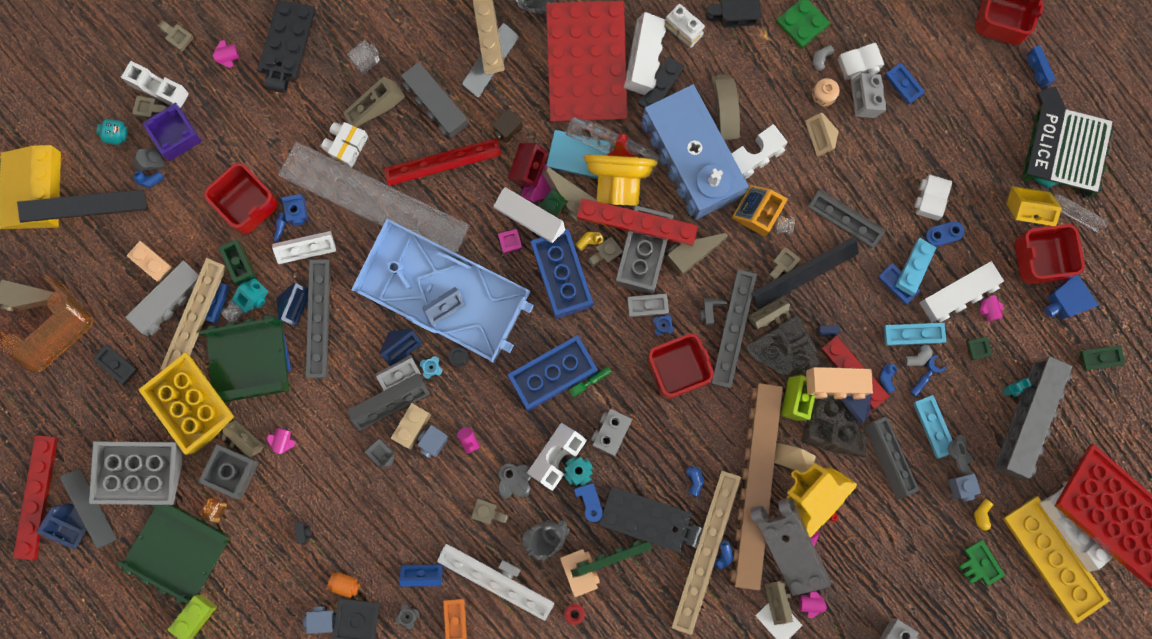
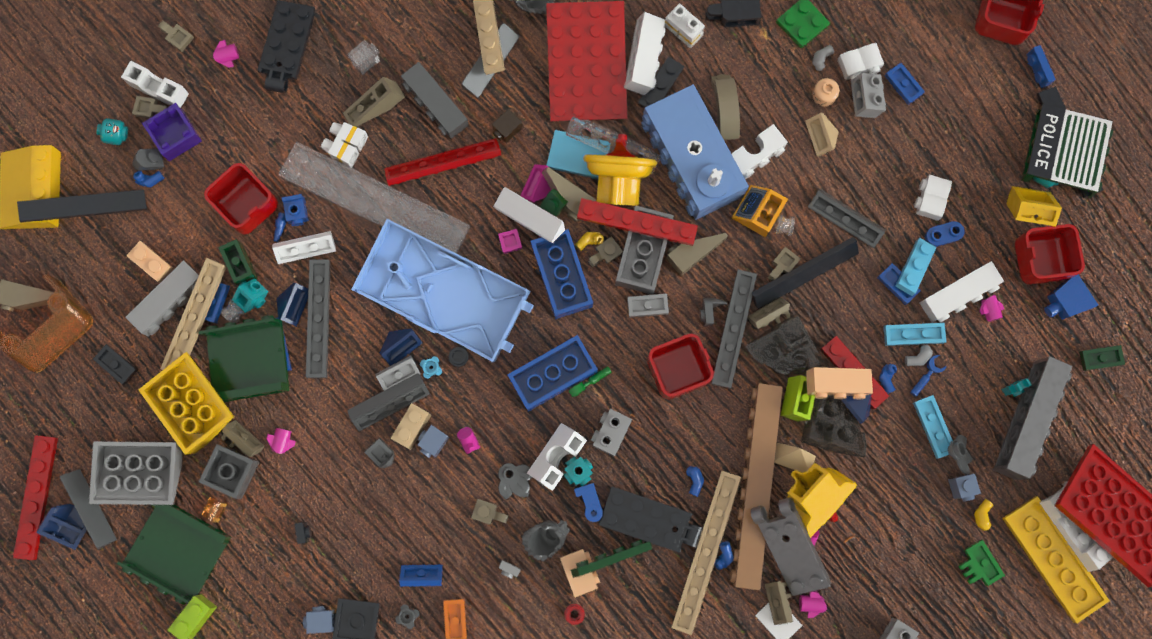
(343, 585): orange brick -> none
(443, 306): sand blue plate -> none
(495, 582): white plate -> none
(528, 165): dark red brick -> none
(663, 320): blue plate -> none
(830, 330): dark blue tile -> none
(891, 458): dark grey slope -> none
(979, 348): dark green plate -> none
(1081, 214): clear tile -> none

